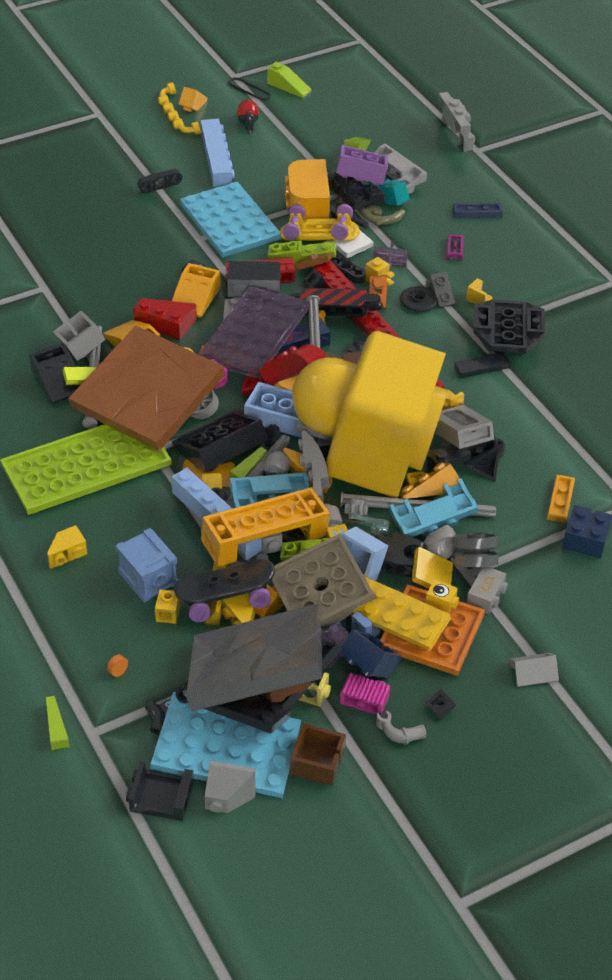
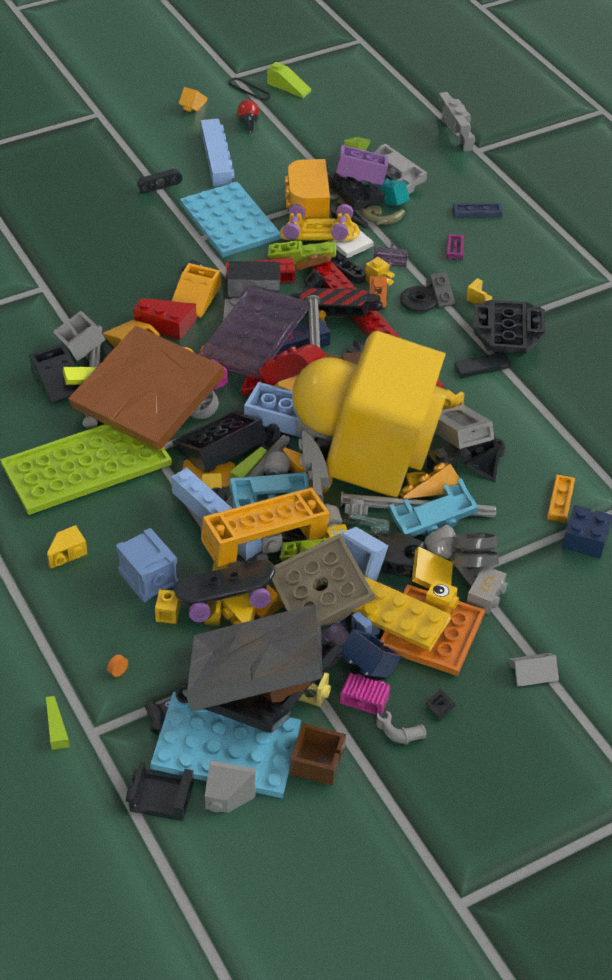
(172, 114): yellow bar -> none

